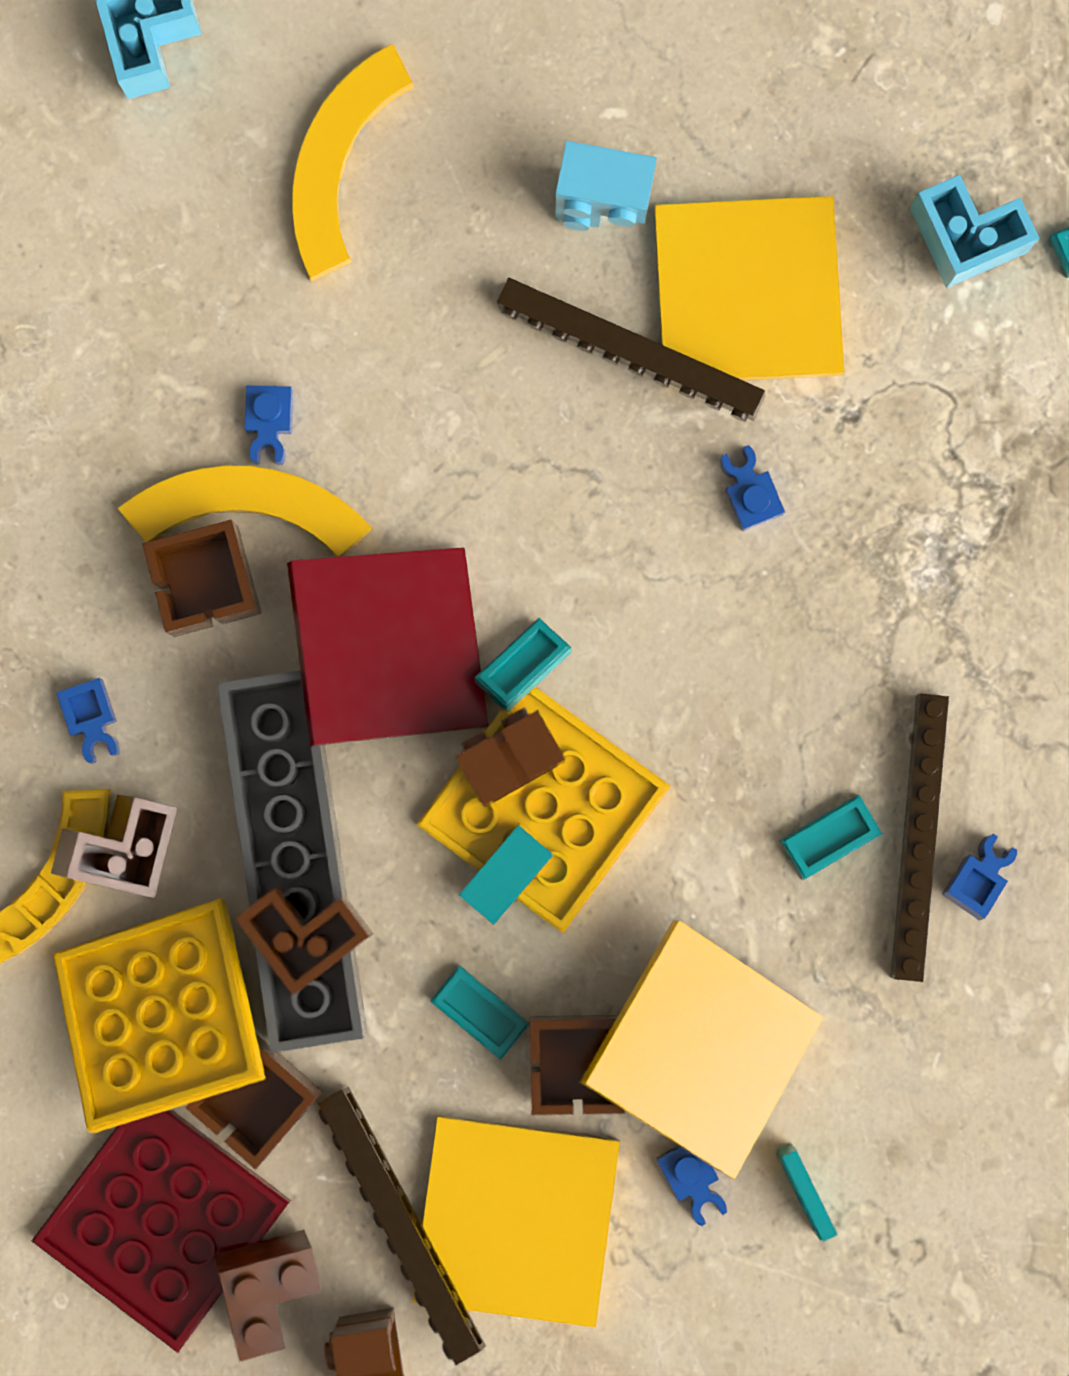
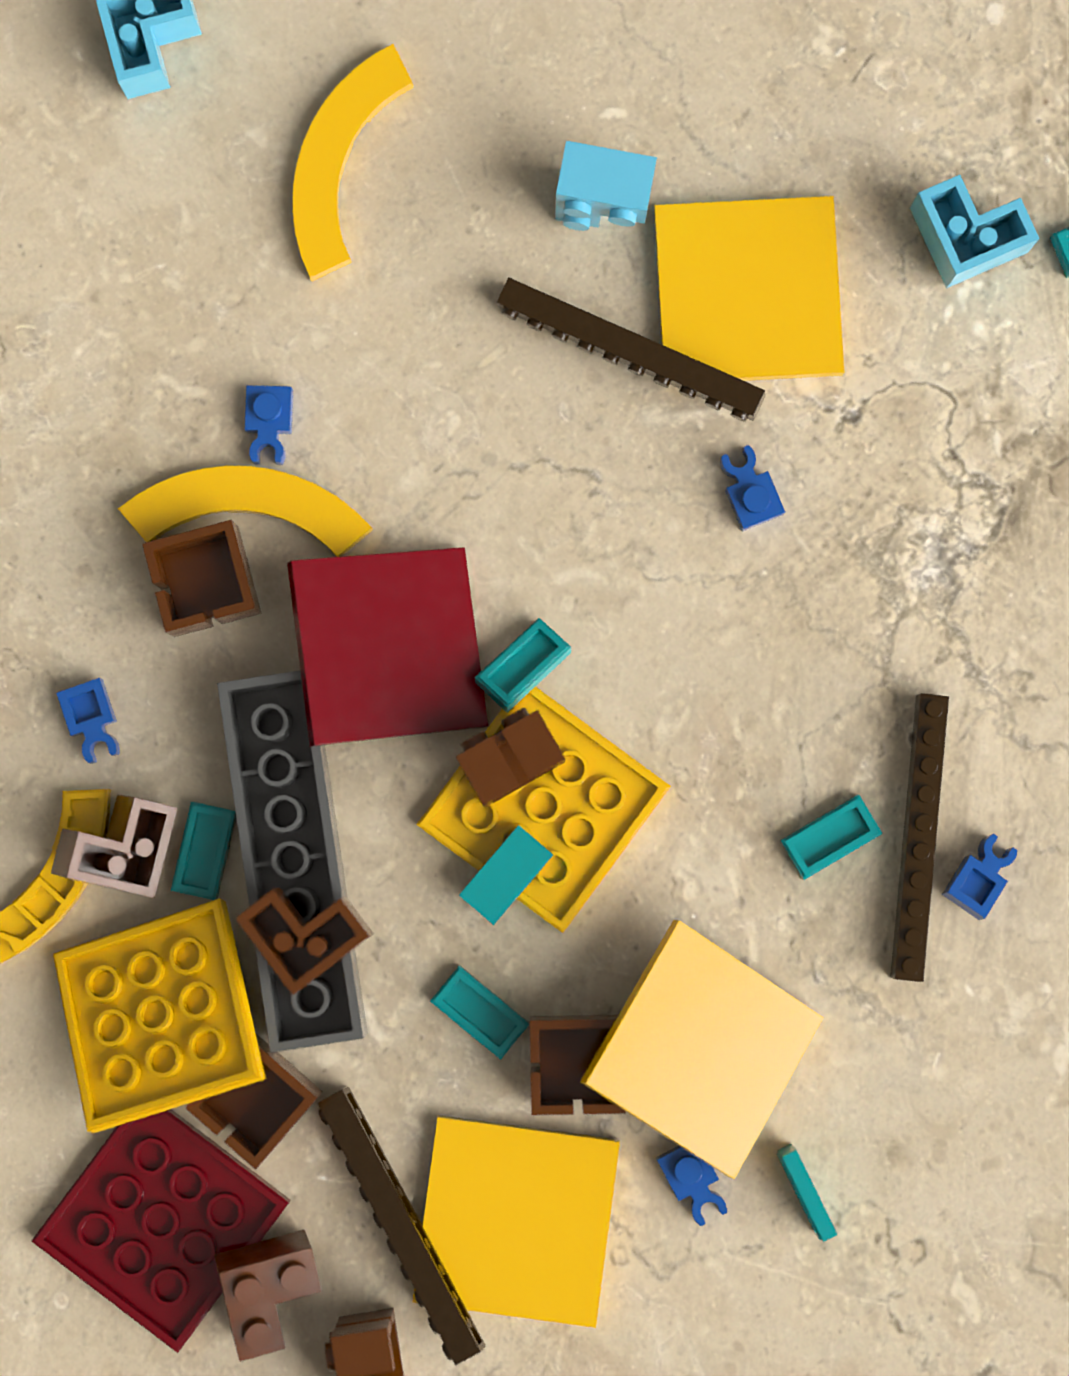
(203, 851): none -> teal tile

